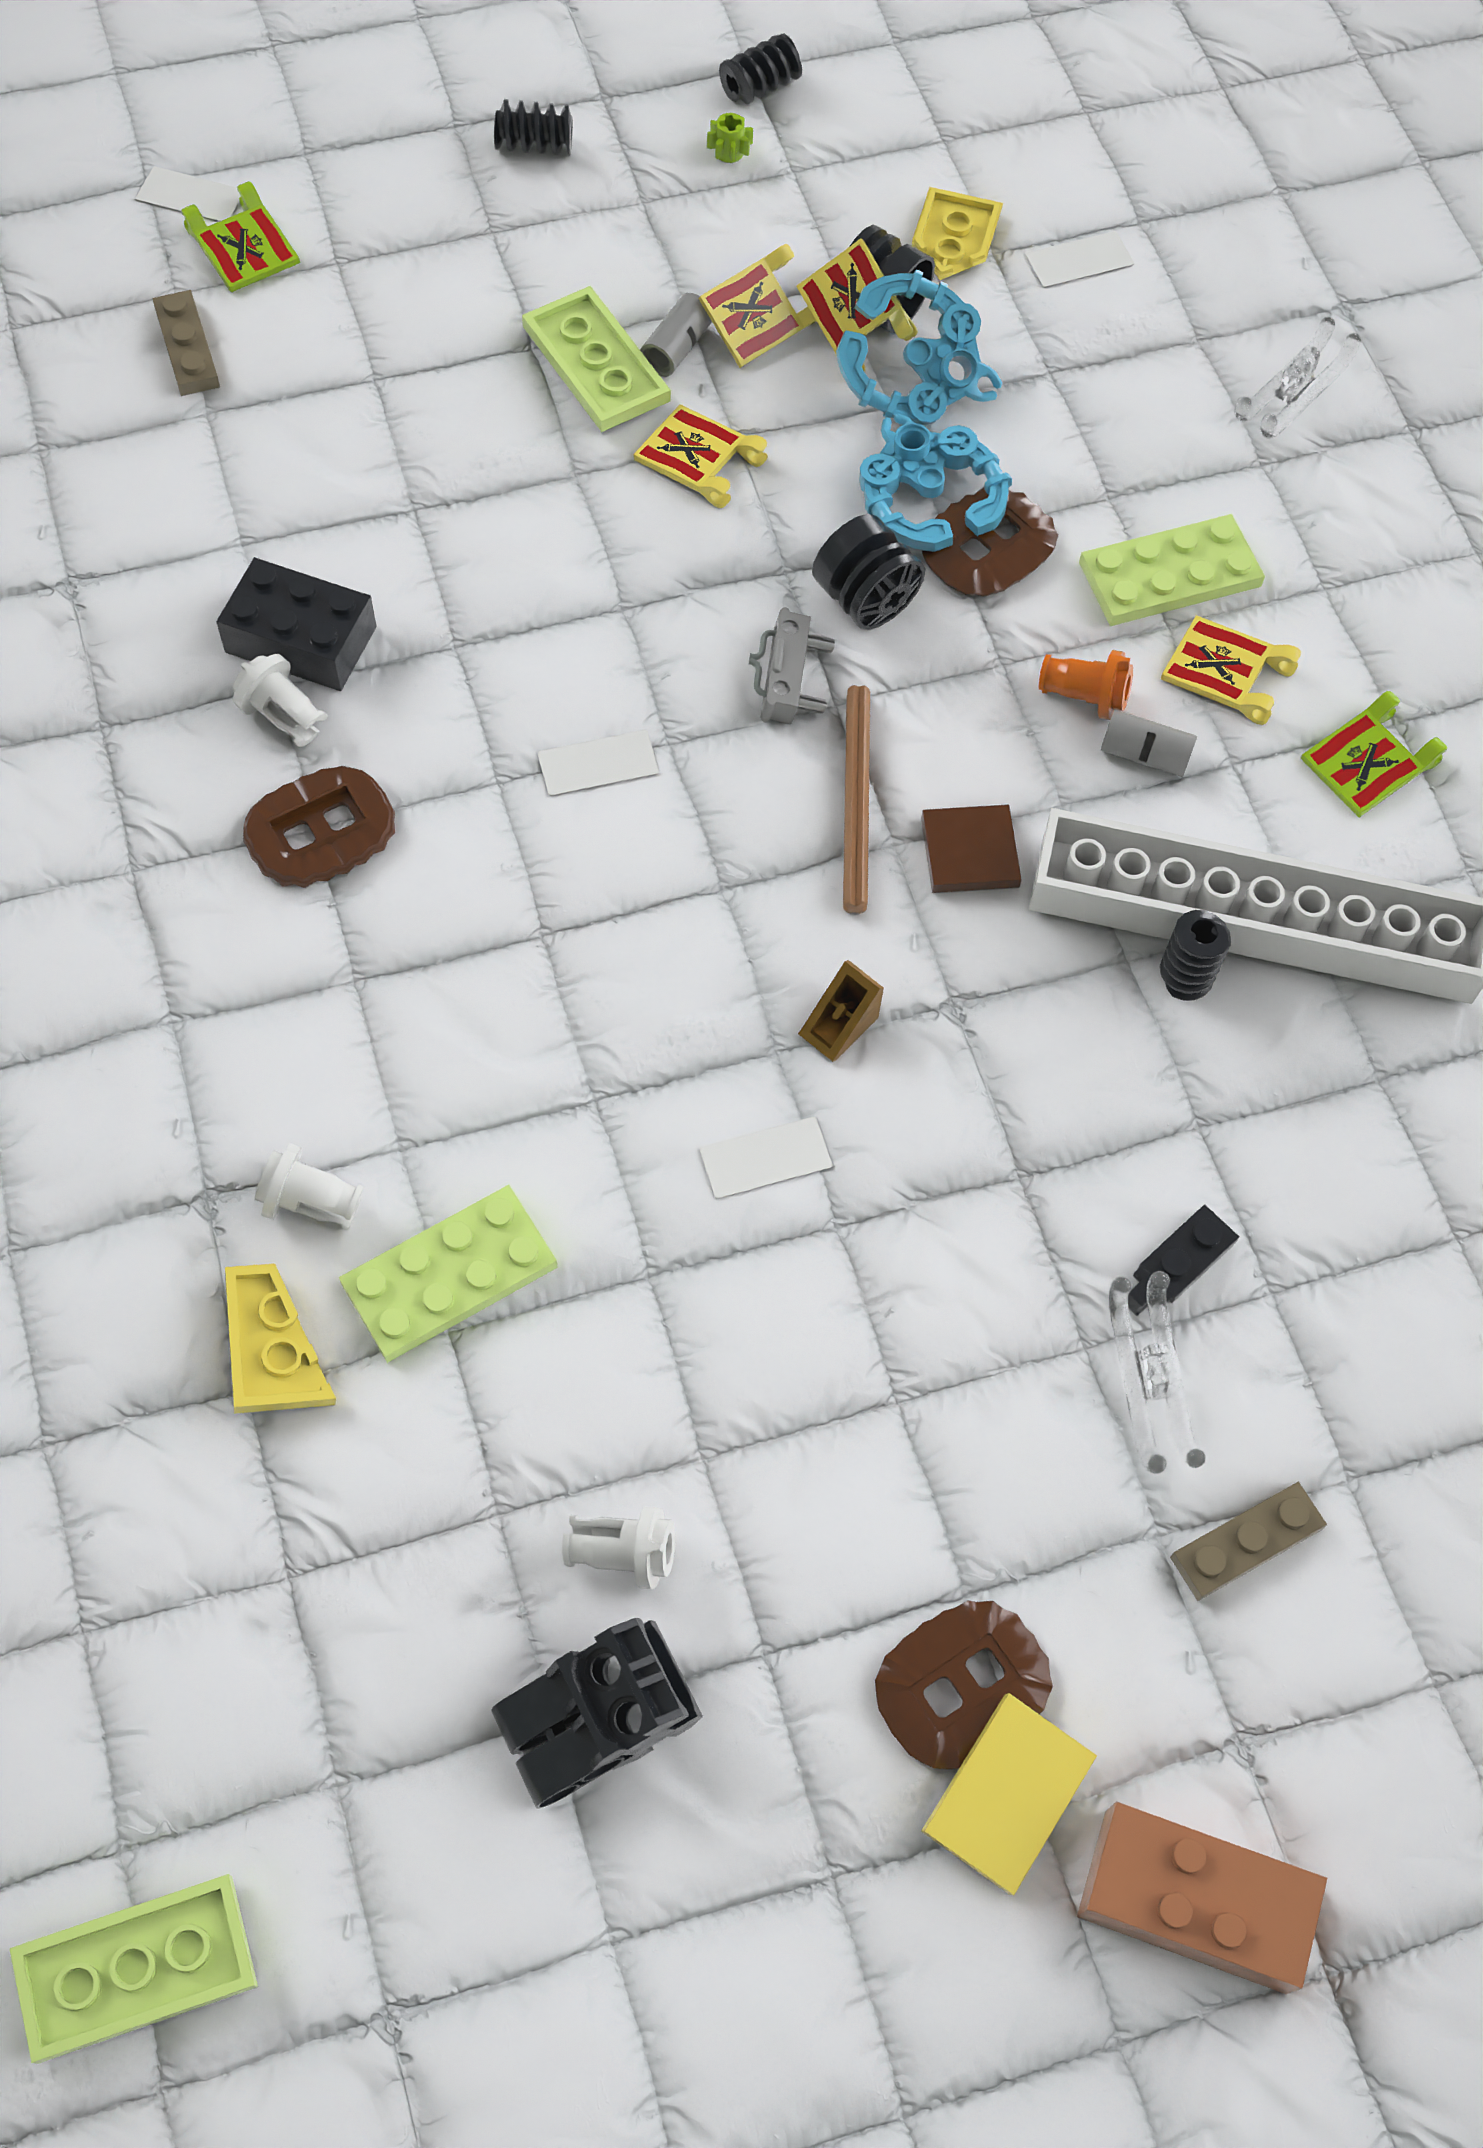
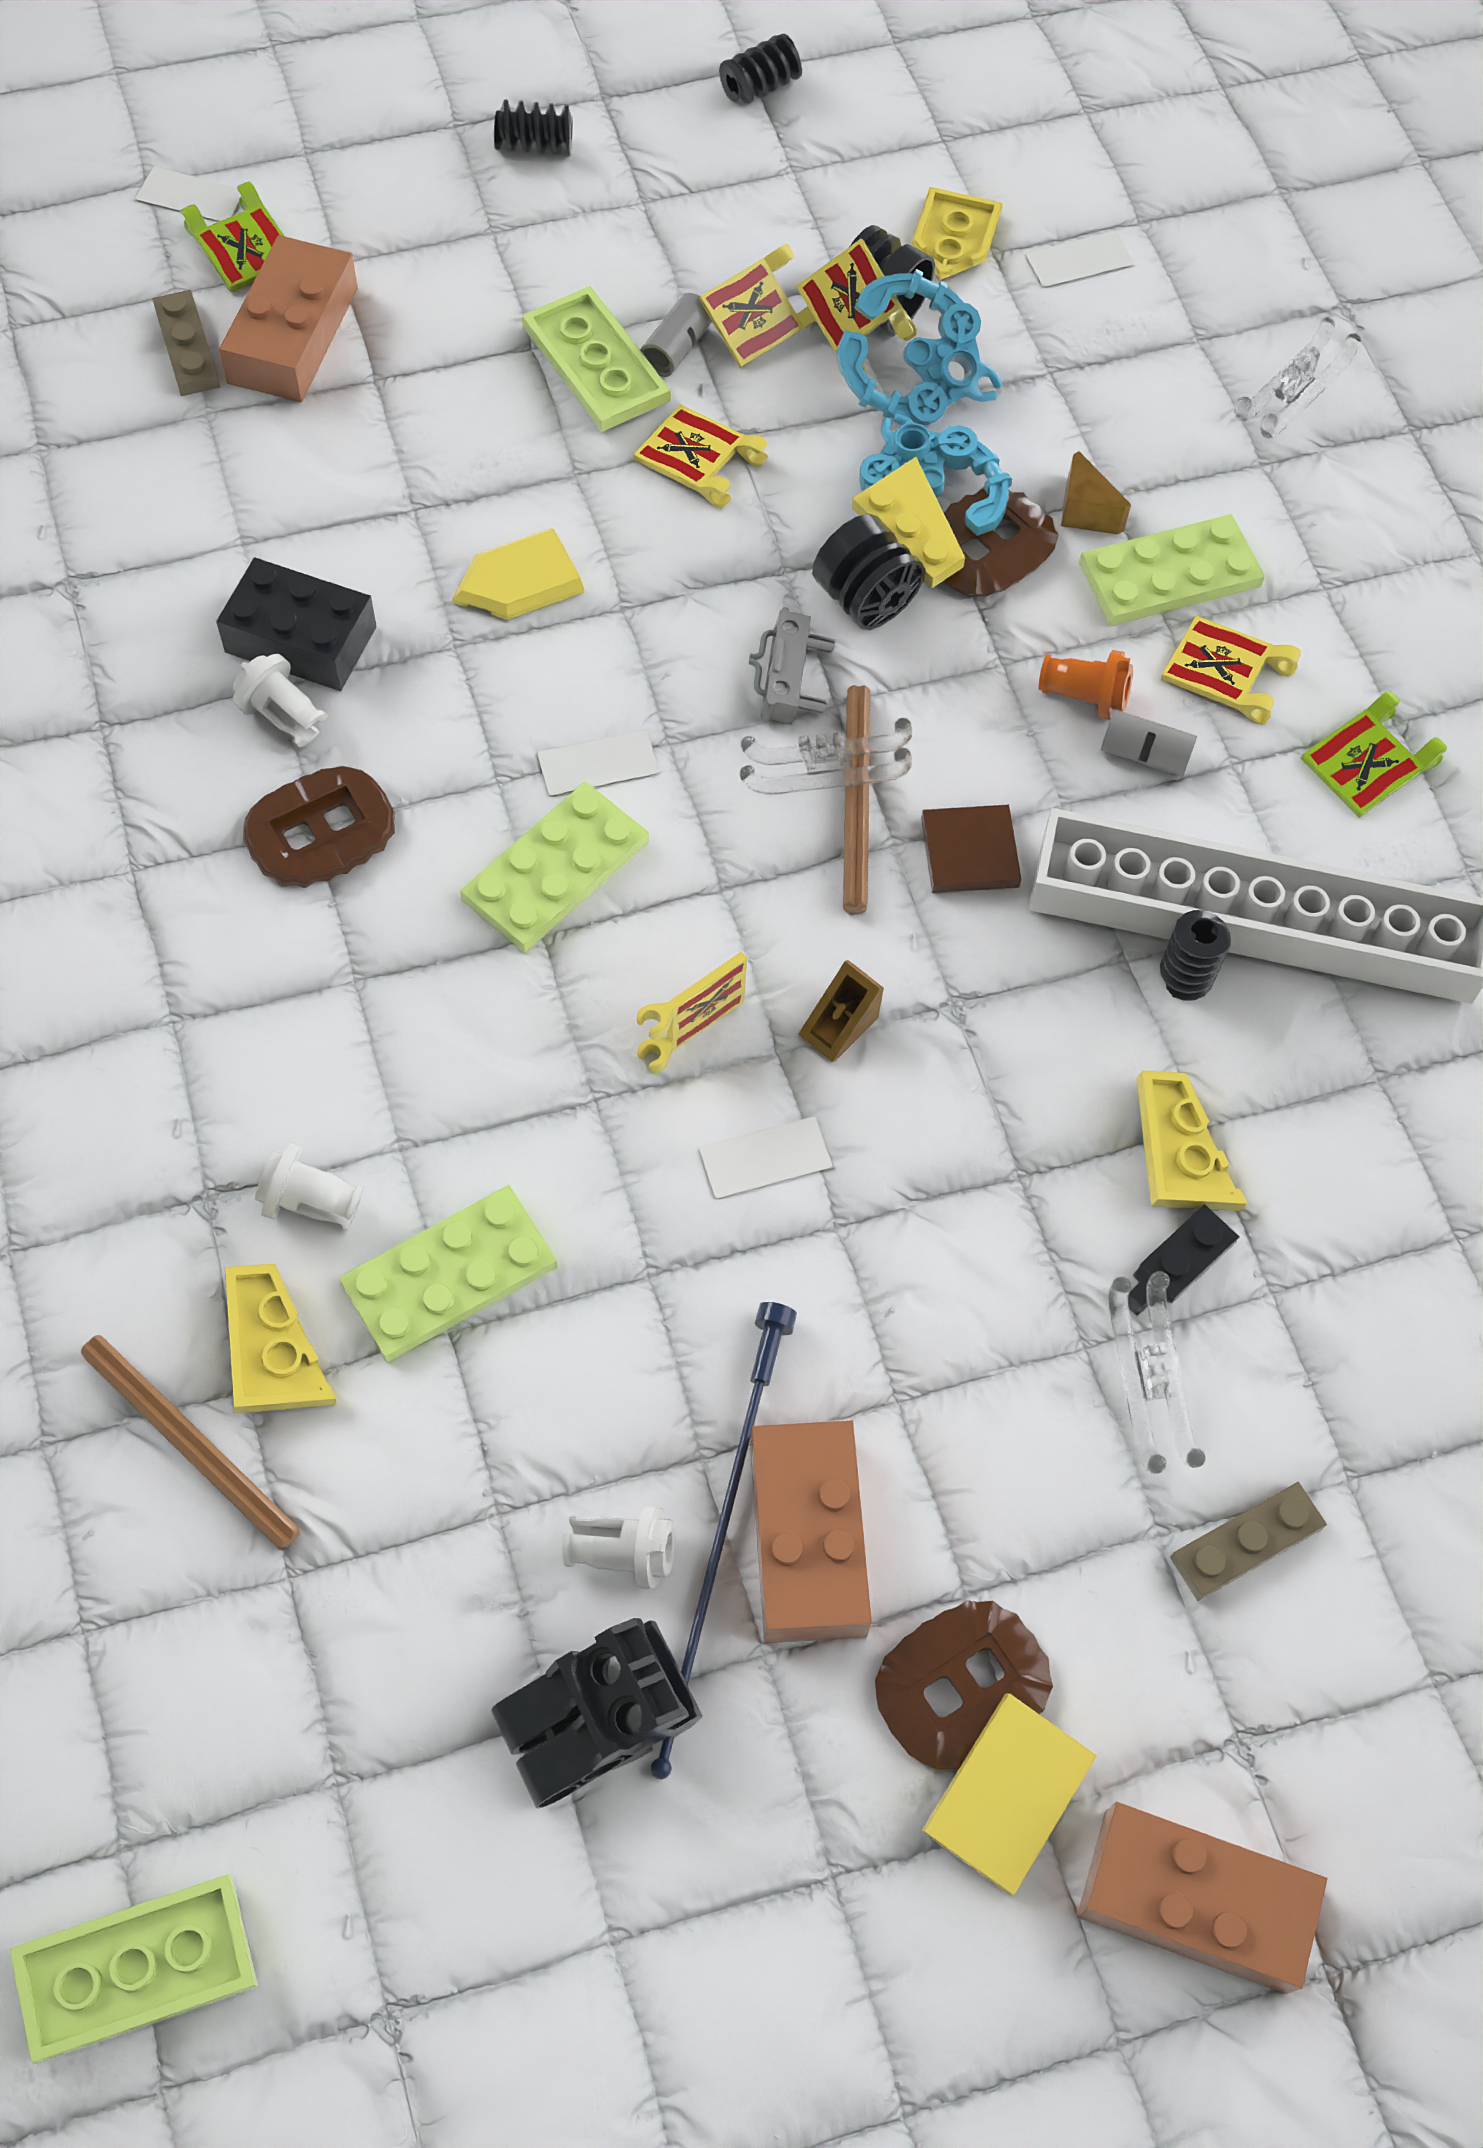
(190, 1442): none -> medium nougat axle
(289, 318): none -> nougat brick
(520, 577): none -> light yellow tile
(554, 866): none -> yellowish green plate
(692, 1010): none -> light yellow flag
(729, 137): lime gear -> none
(775, 1321): none -> dark blue piece
(809, 1532): none -> nougat brick
(828, 761): none -> clear piece
(915, 517): none -> light yellow wing
(1092, 500): none -> pearl gold slope
(1178, 1148): none -> light yellow wing

